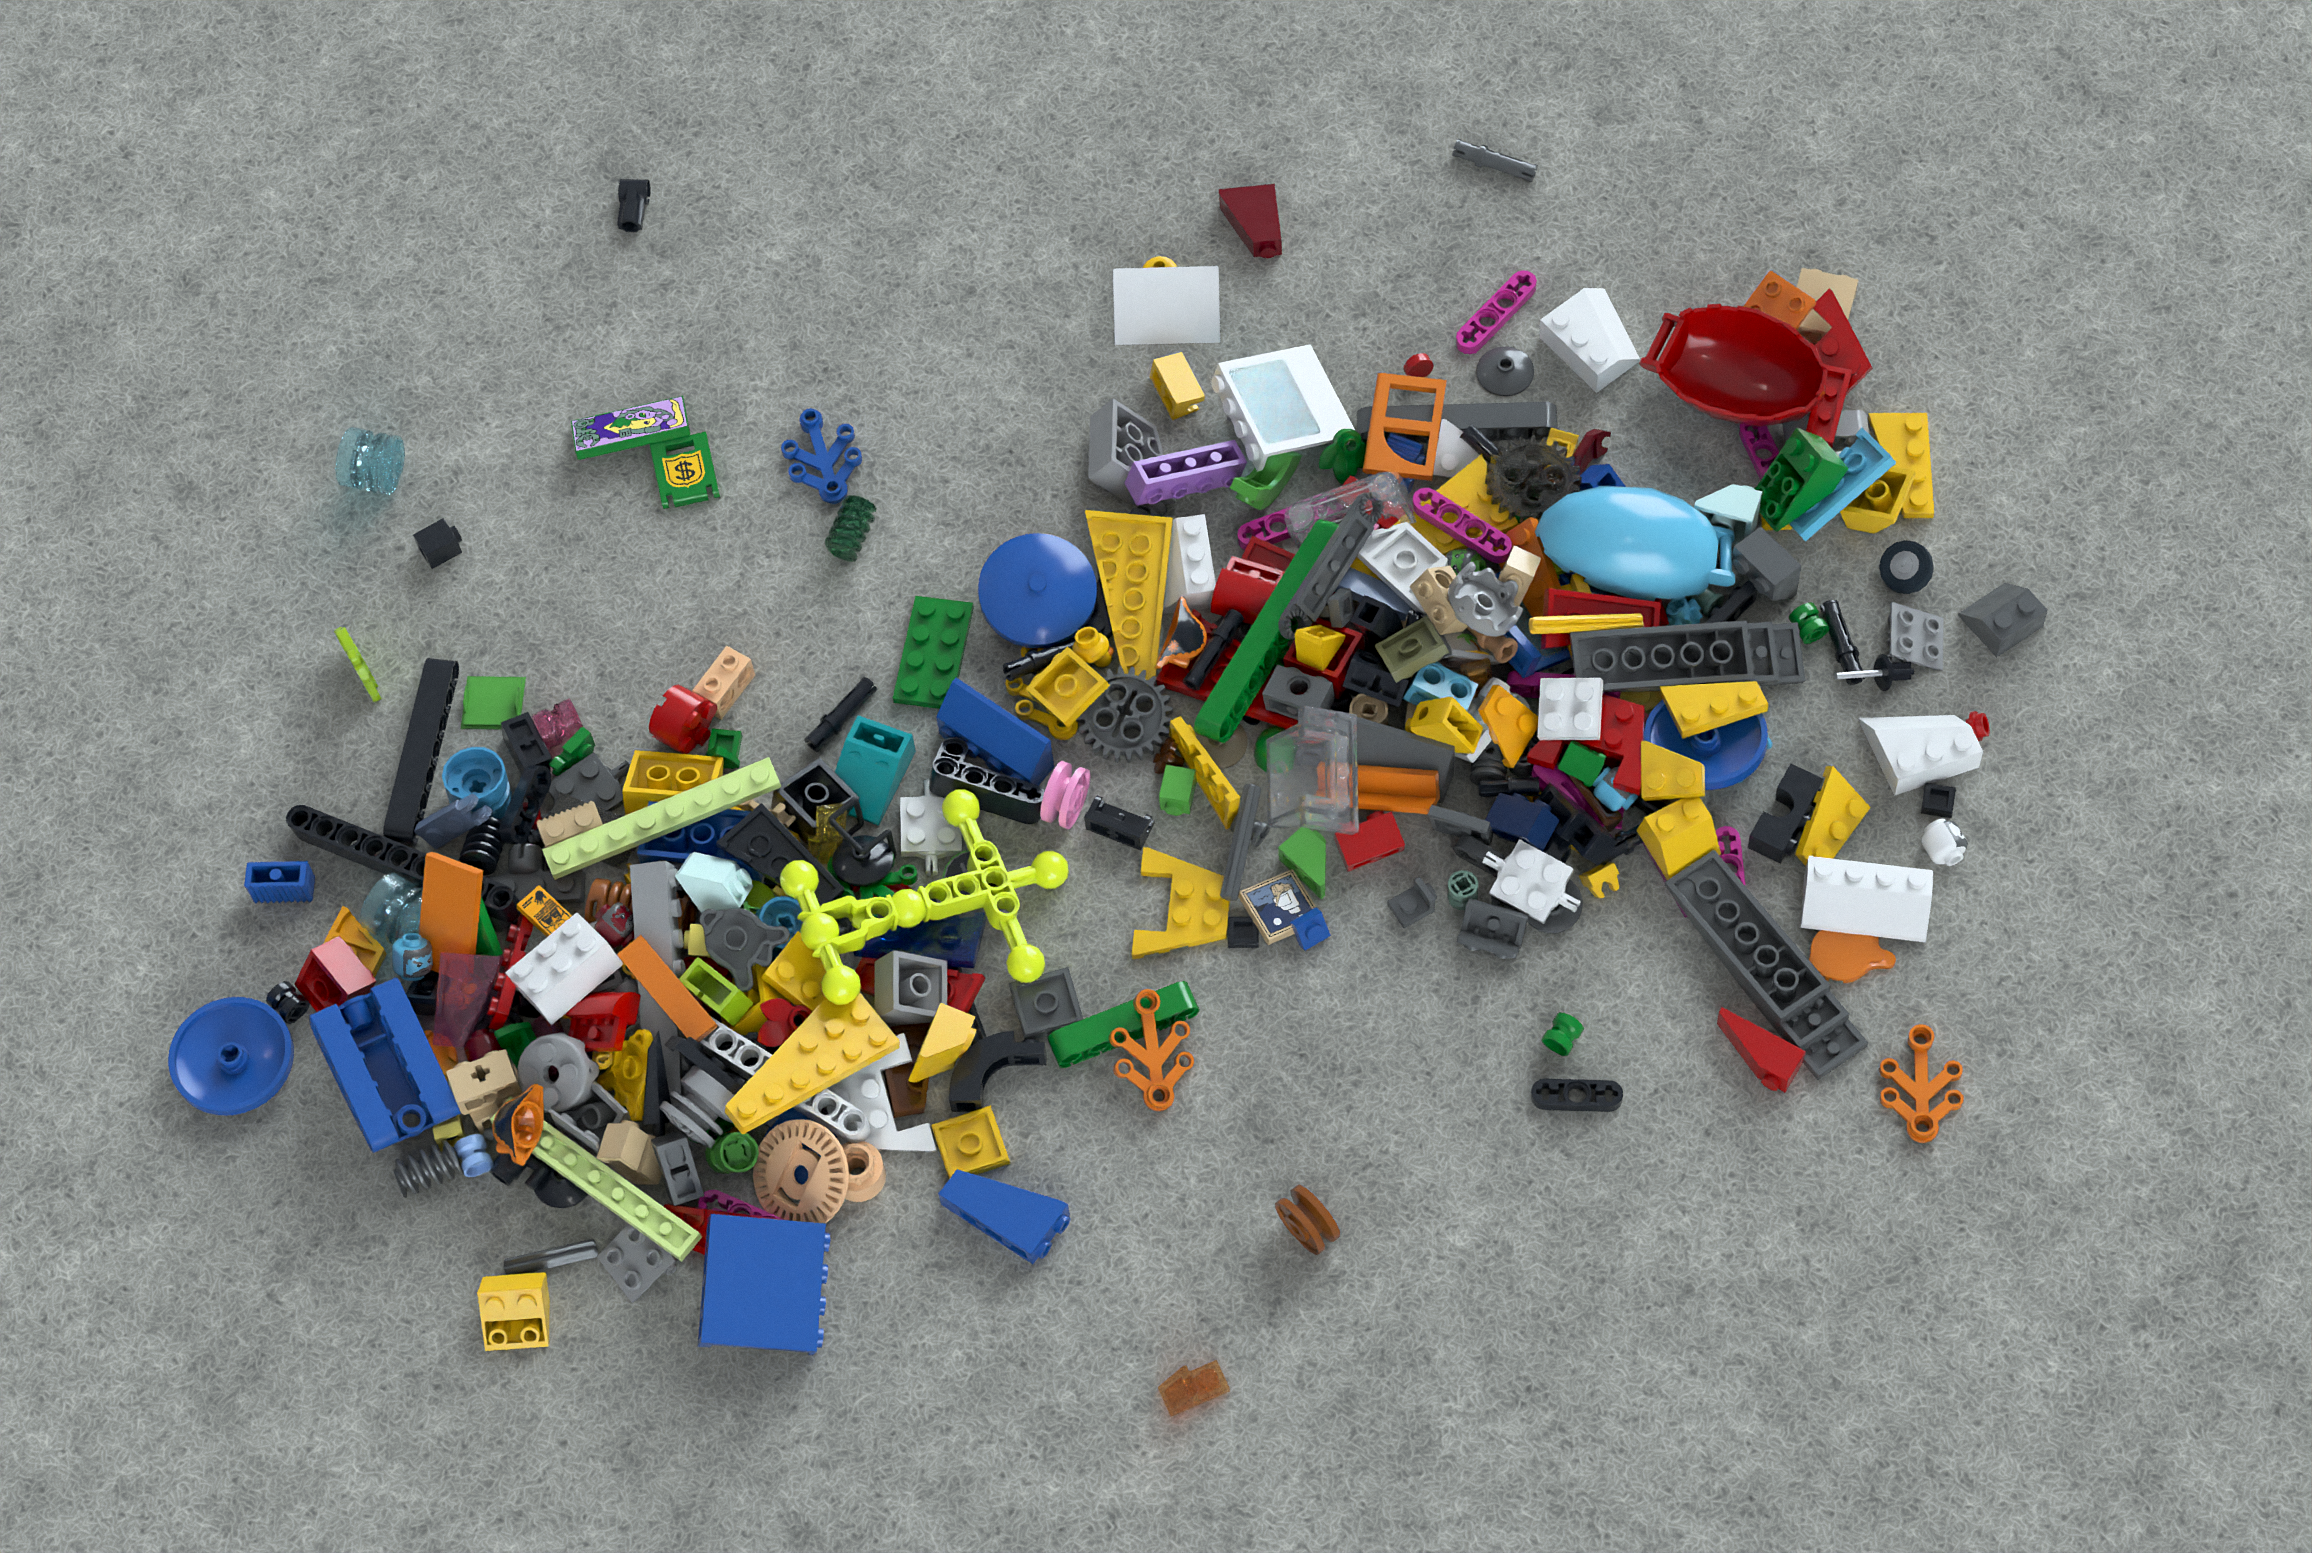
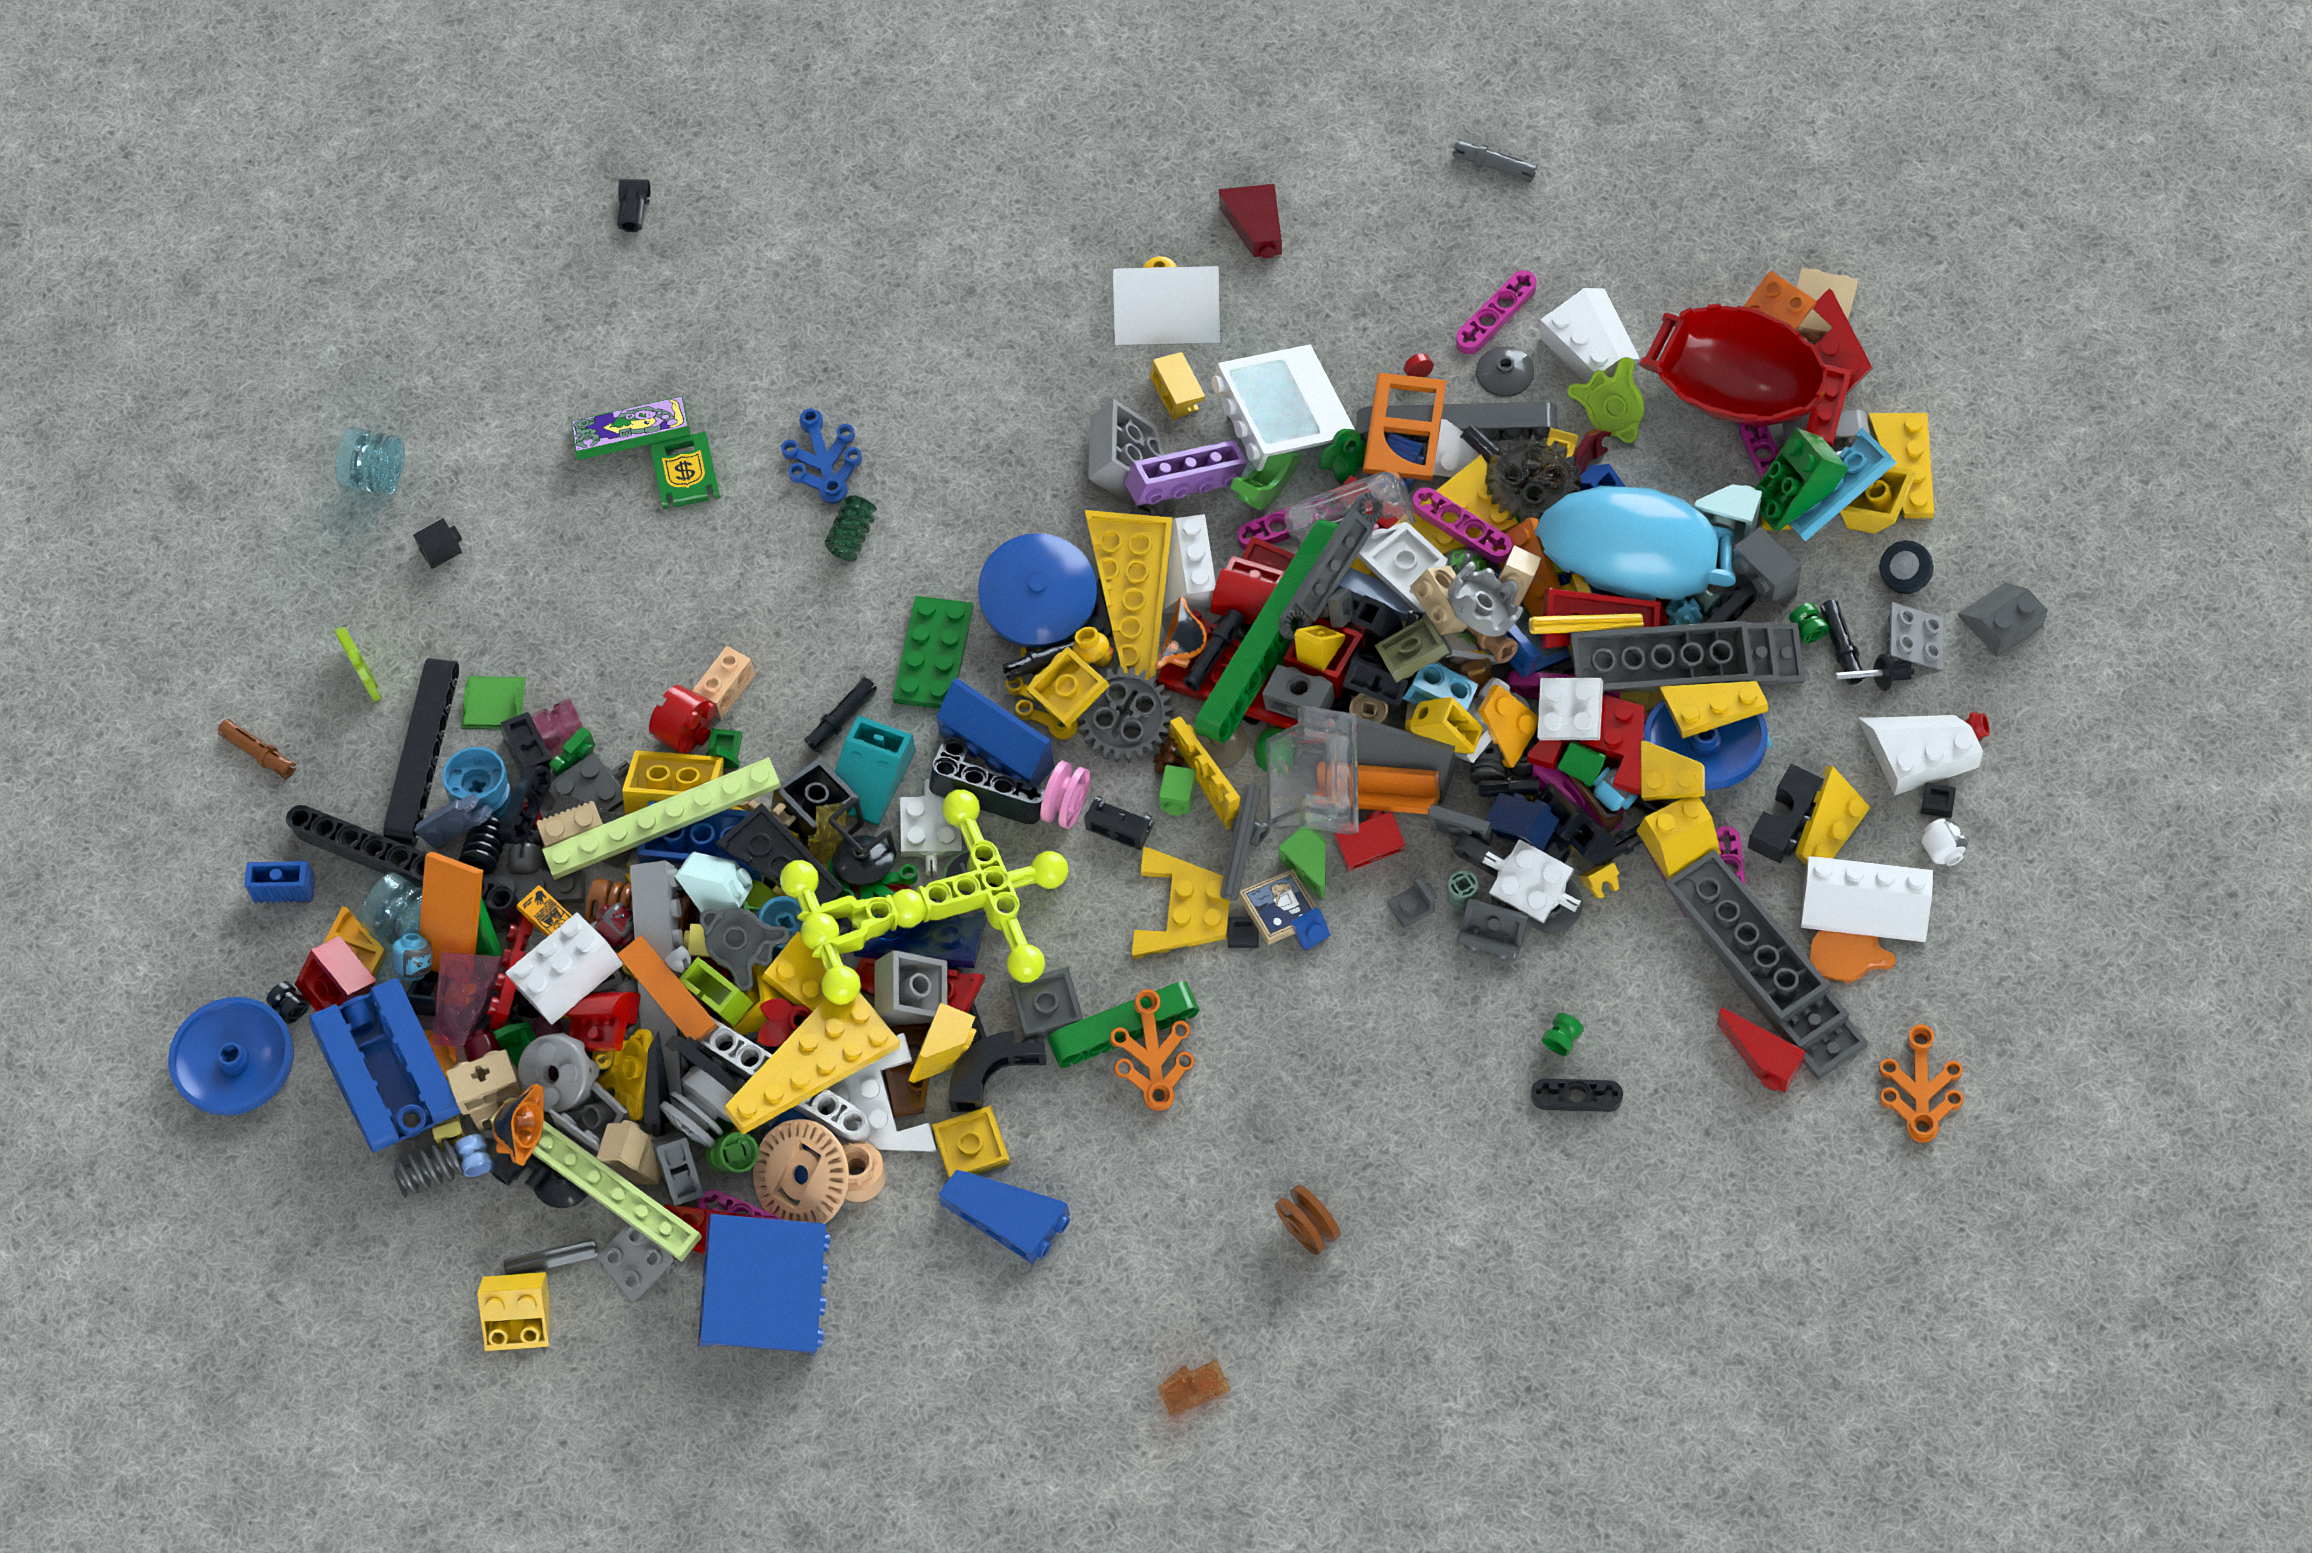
(264, 754): none -> dark orange pin
(678, 959): none -> light grey hinge
(1613, 401): none -> lime tile

